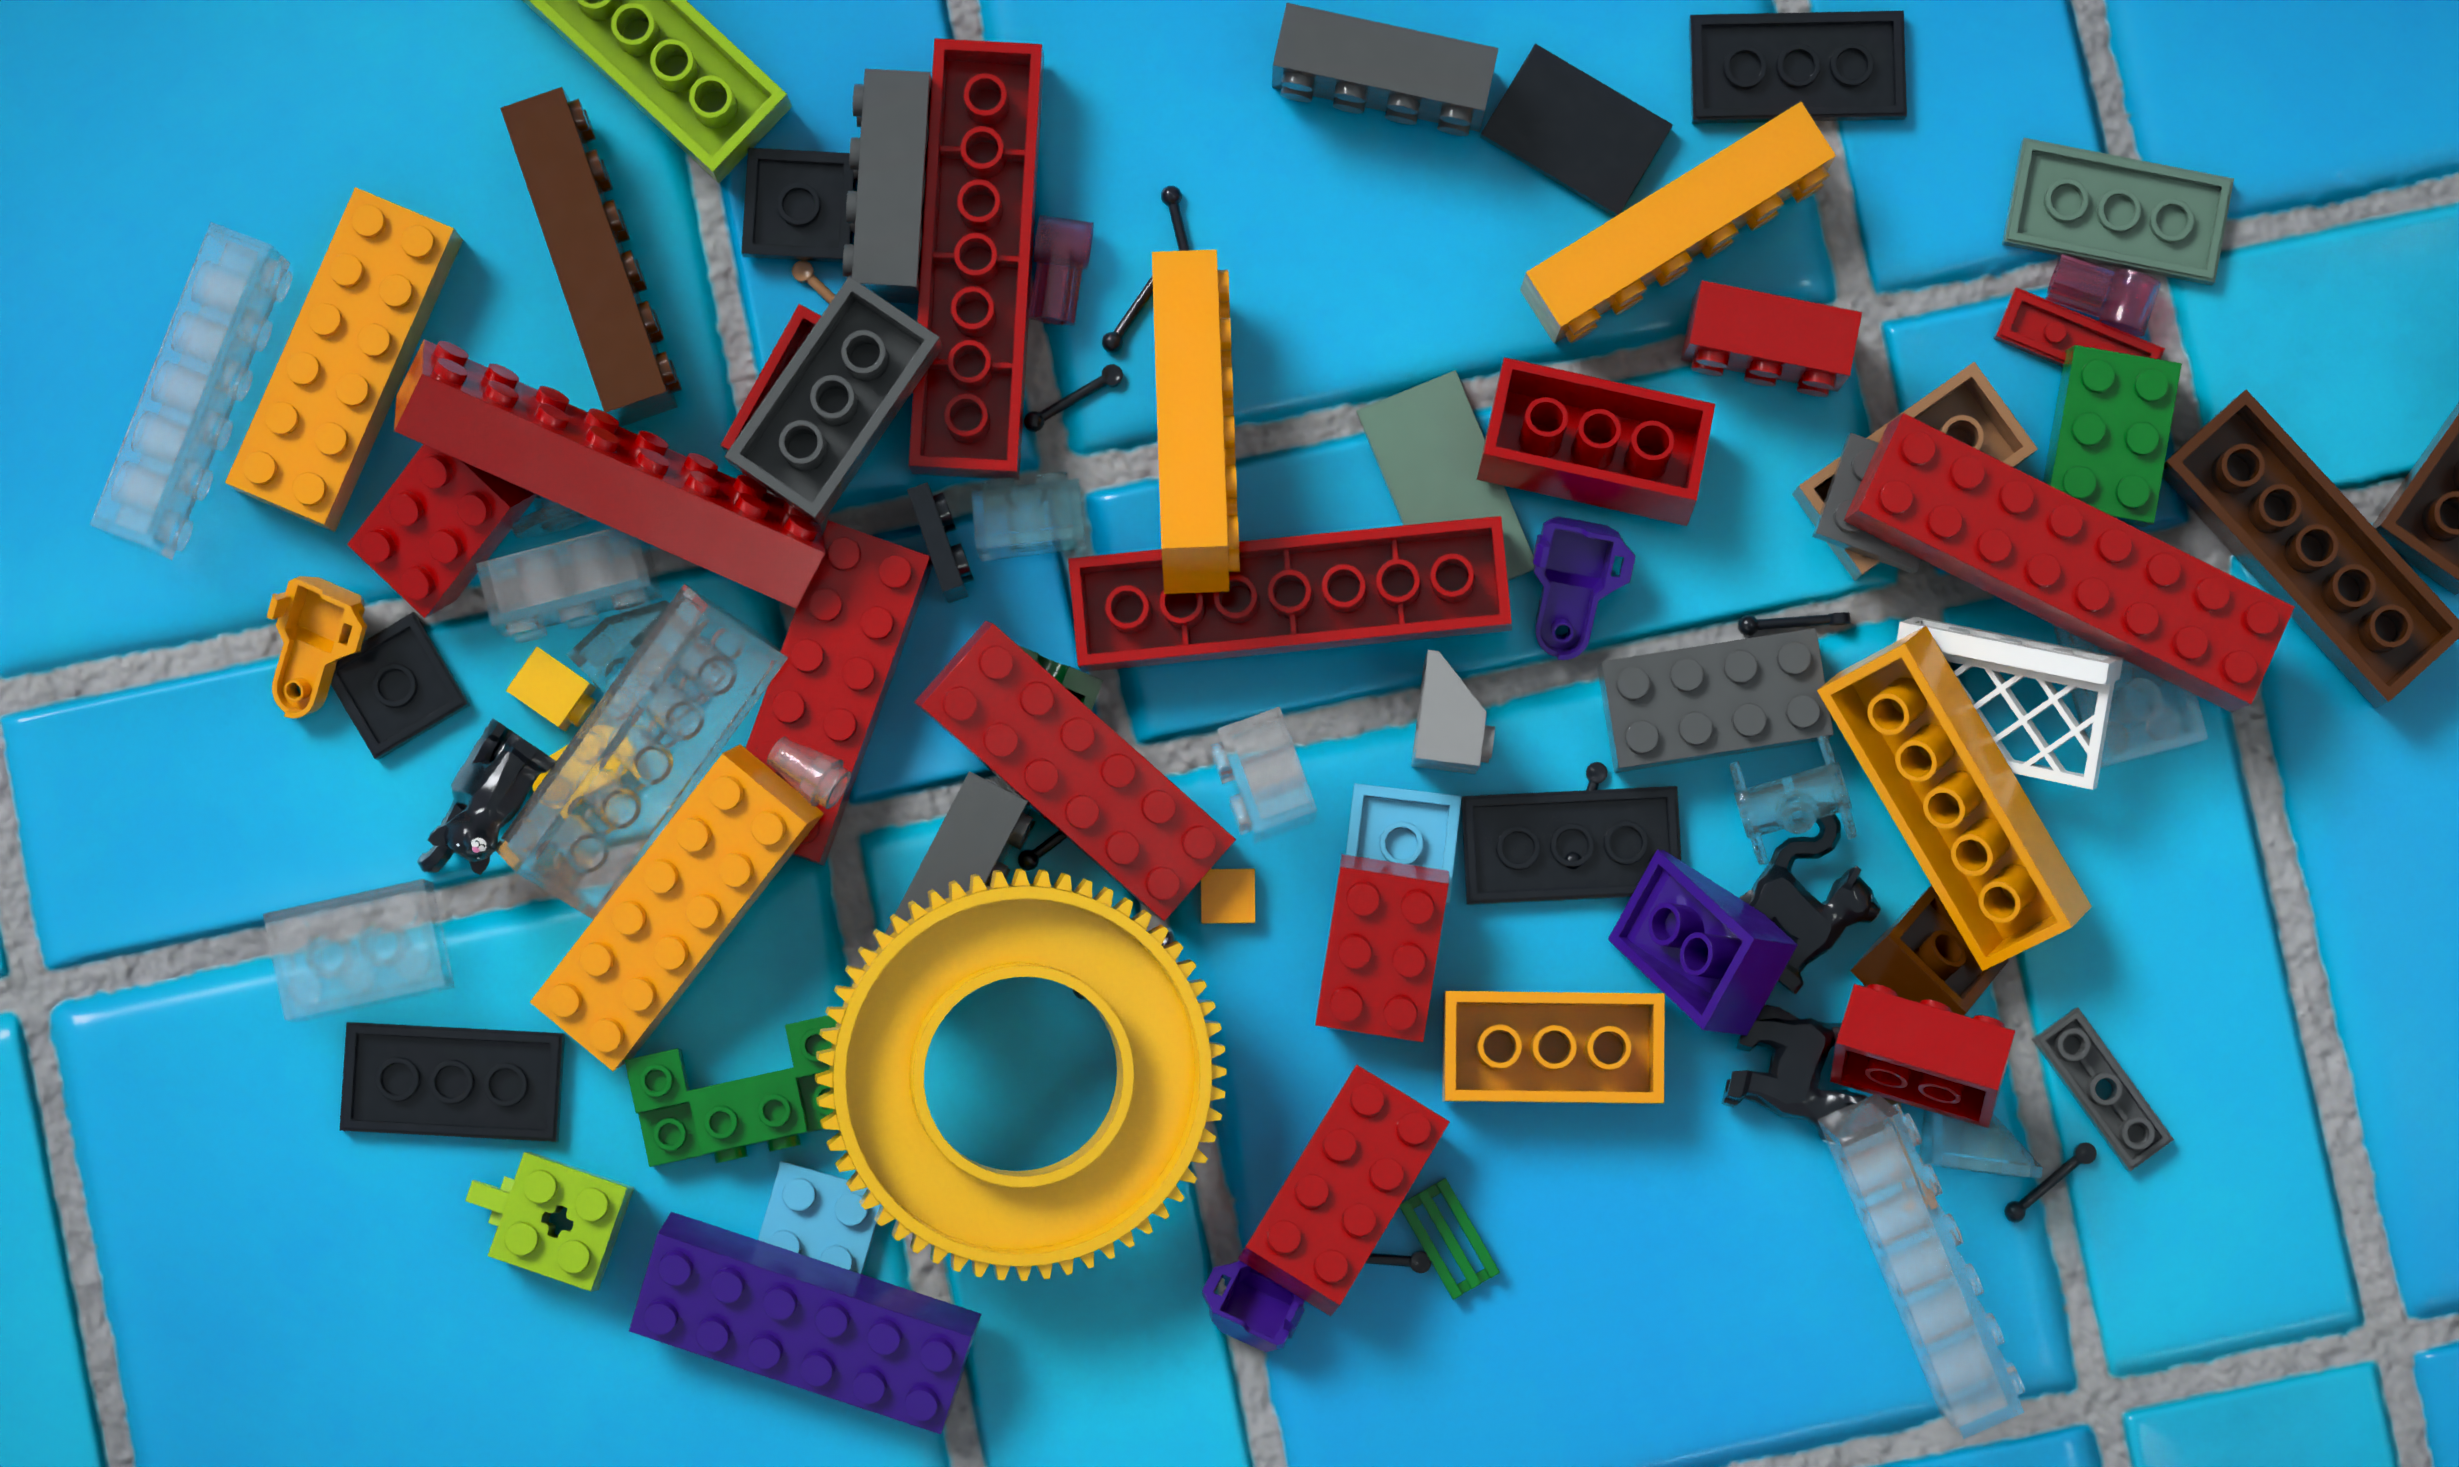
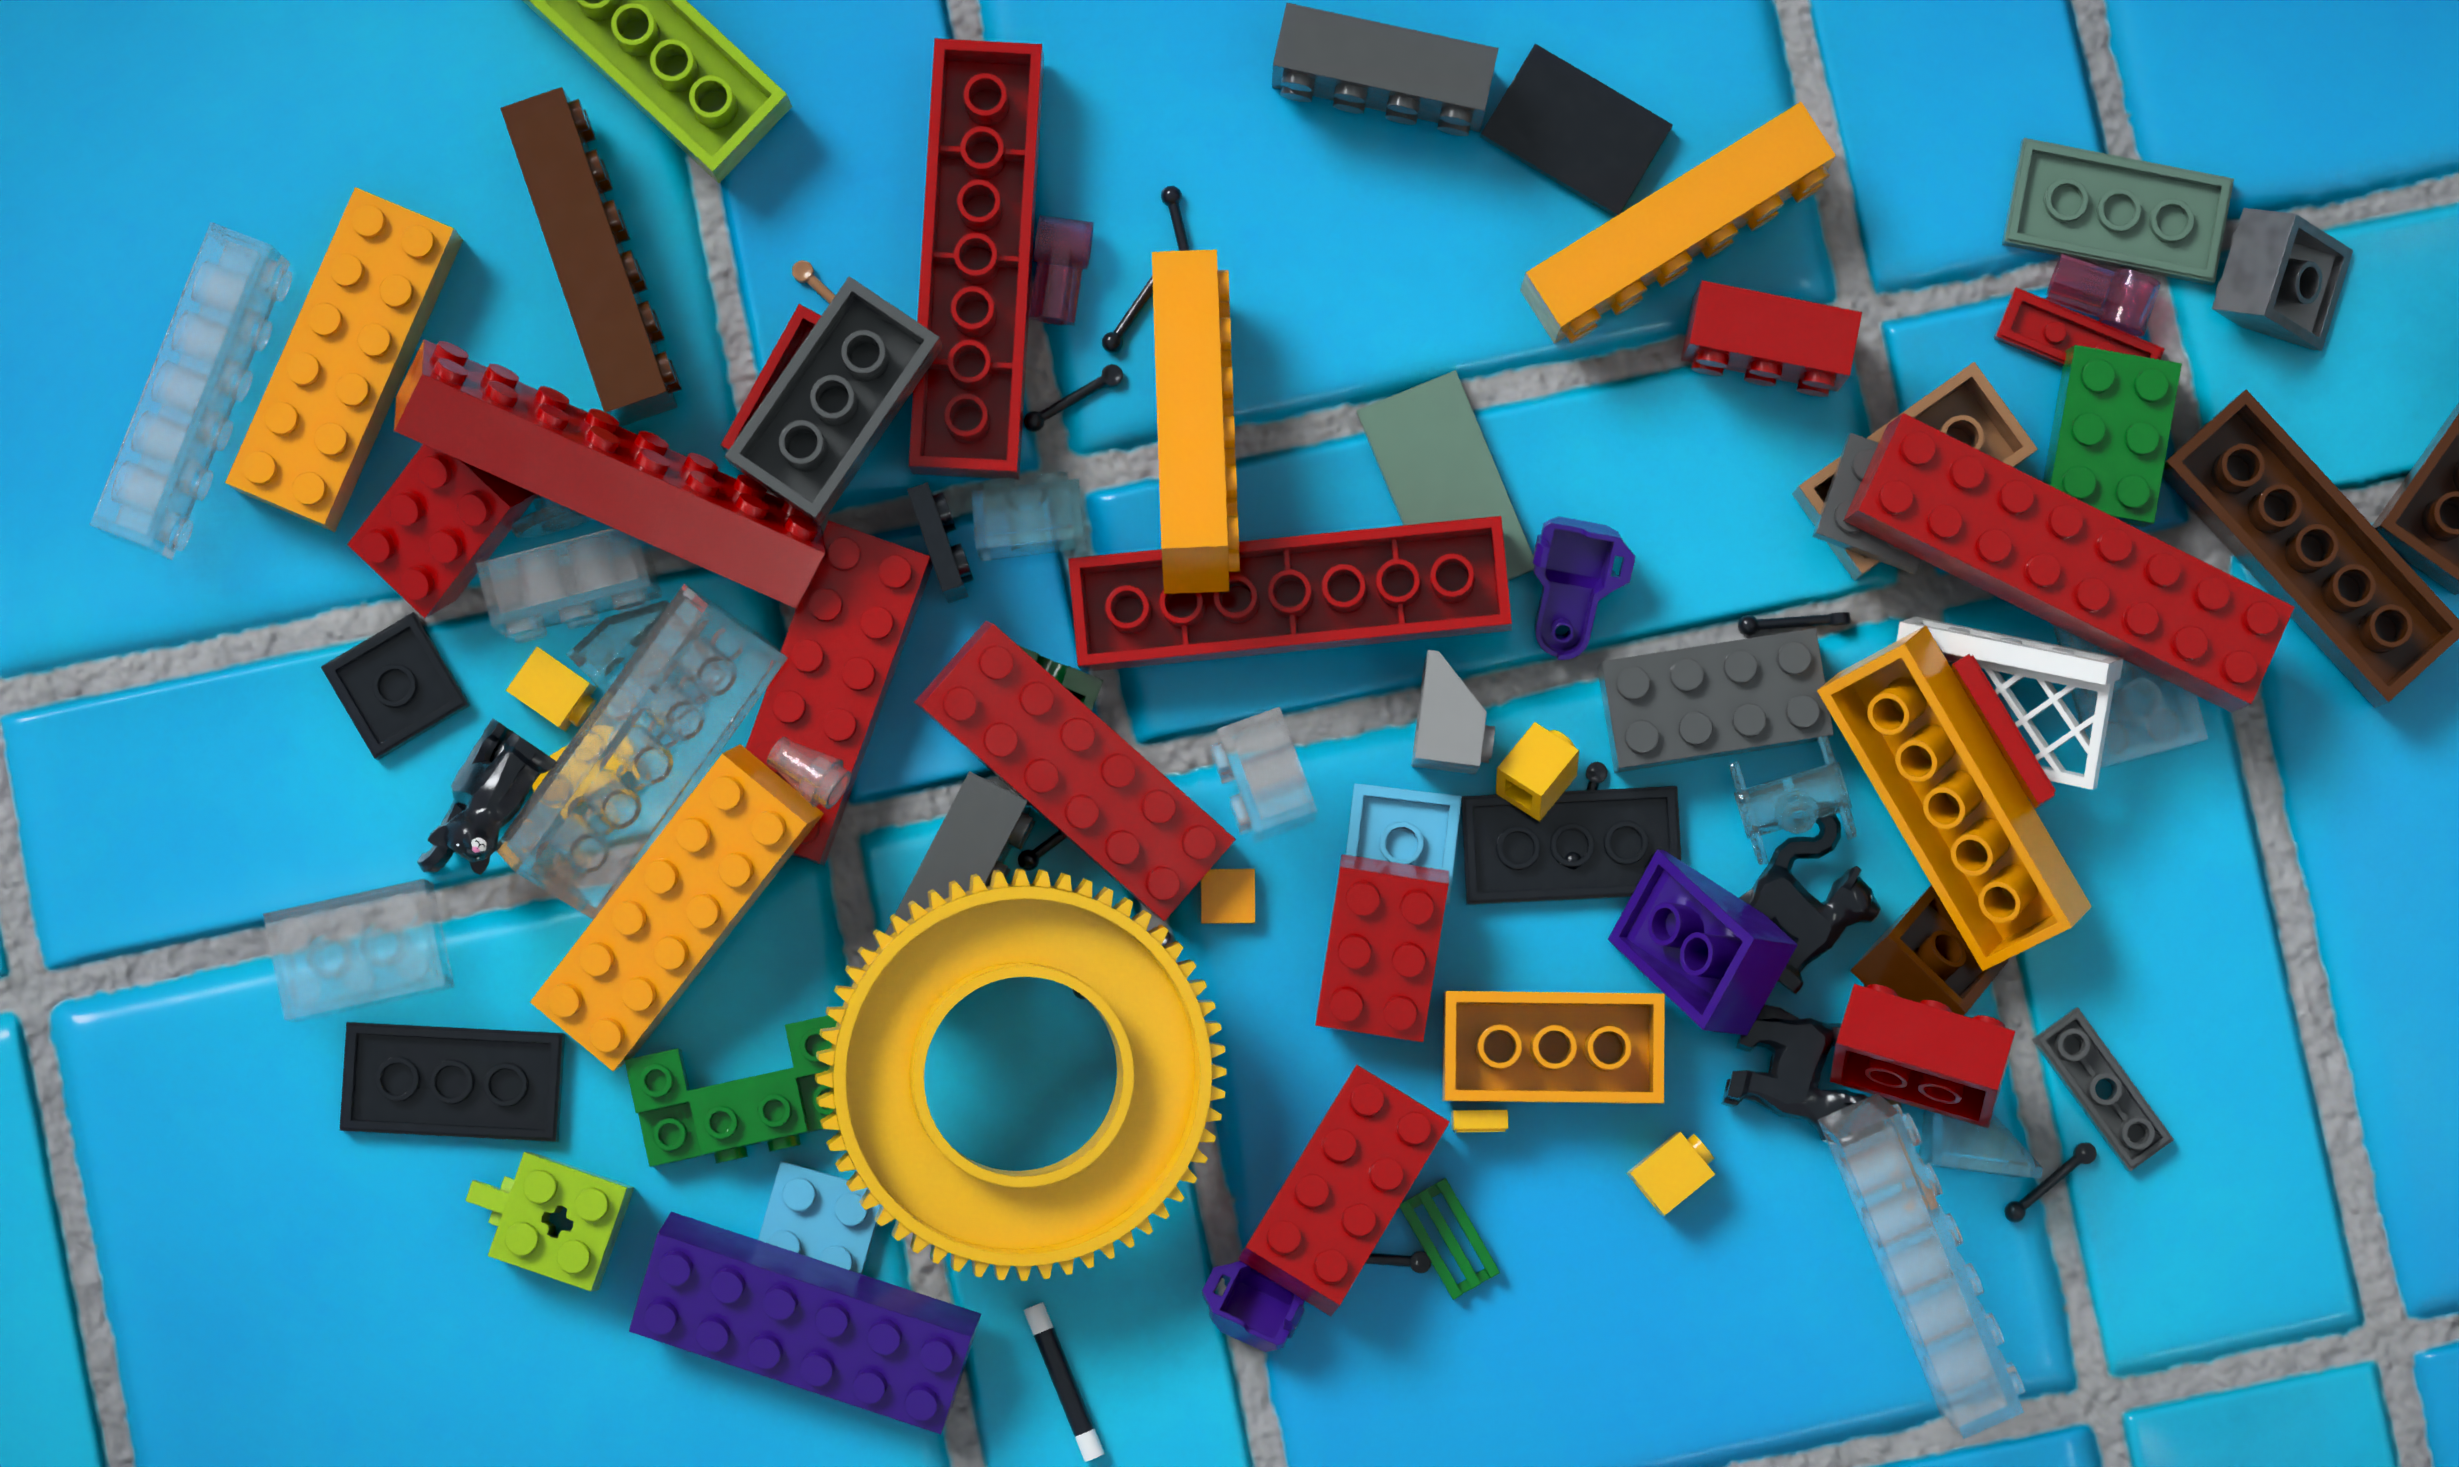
(317, 630): light orange piece -> none
(796, 205): black plate -> none
(891, 183): dark grey brick -> none
(1064, 1382): none -> black bar
(1479, 1121): none -> yellow tile
(1537, 770): none -> yellow brick
(1596, 441): red brick -> none
(1672, 1171): none -> yellow brick
(1768, 62): black tile -> none
(2004, 731): none -> red tile
(2282, 277): none -> flat silver slope

